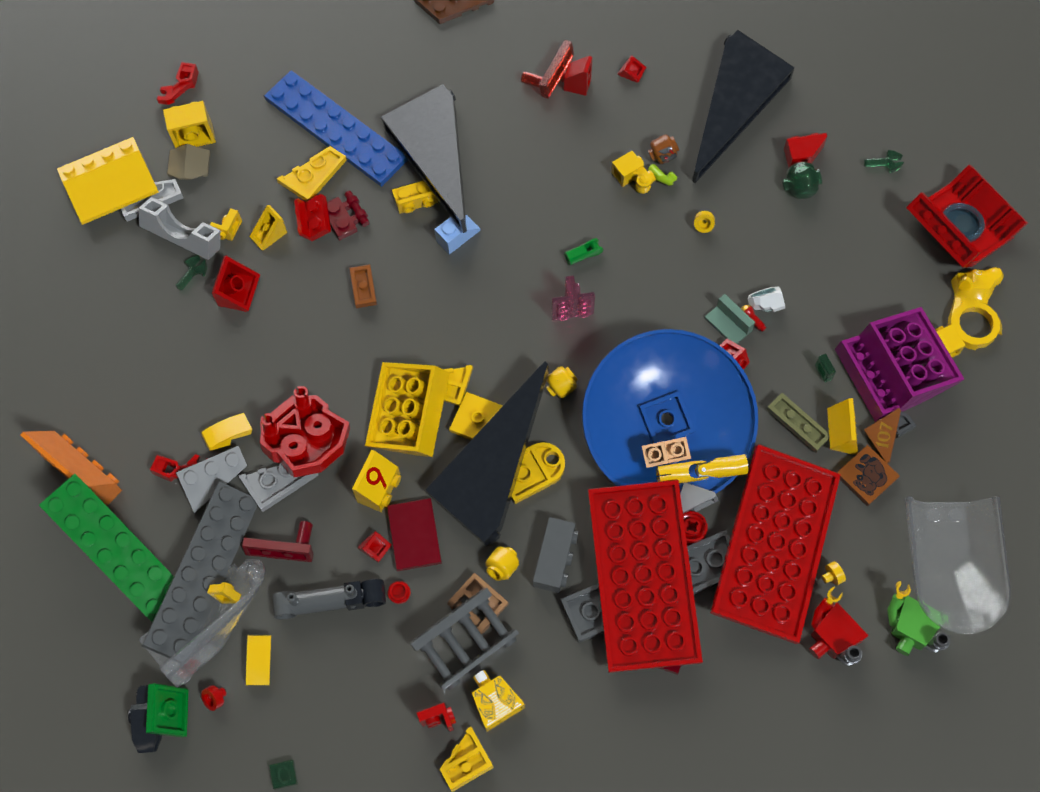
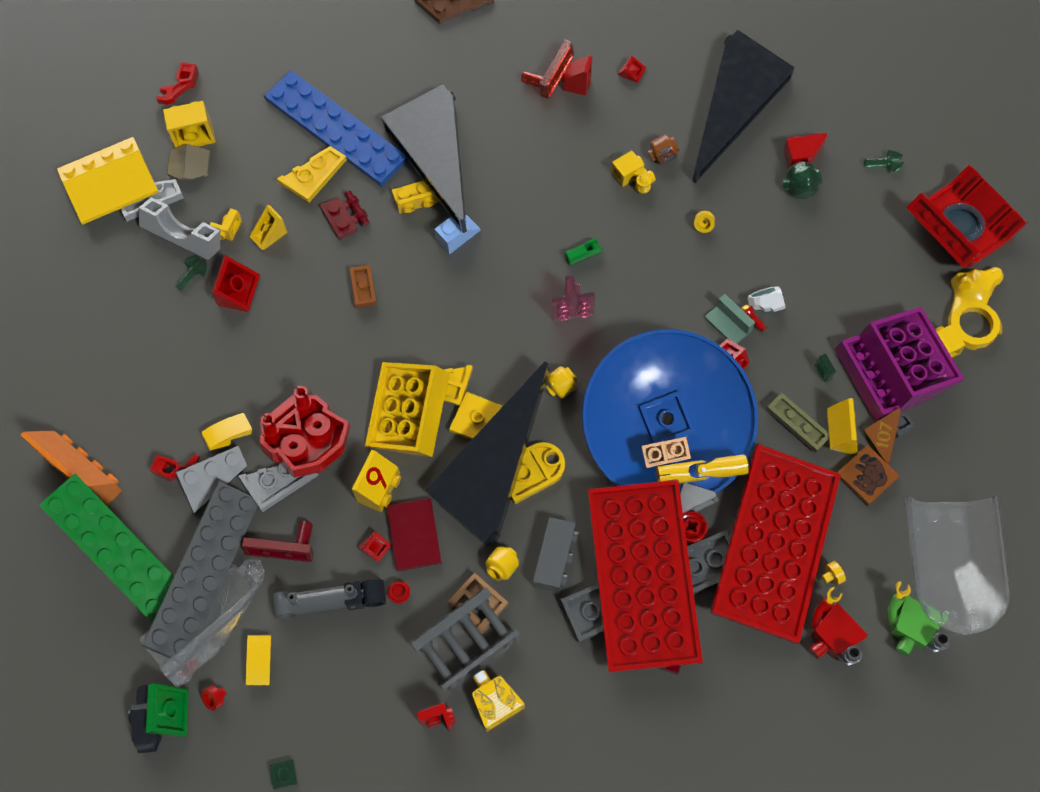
(224, 593): yellow plate -> none
(312, 217): red bracket -> none
(466, 762): yellow wing -> none
(667, 179): lime arm -> none

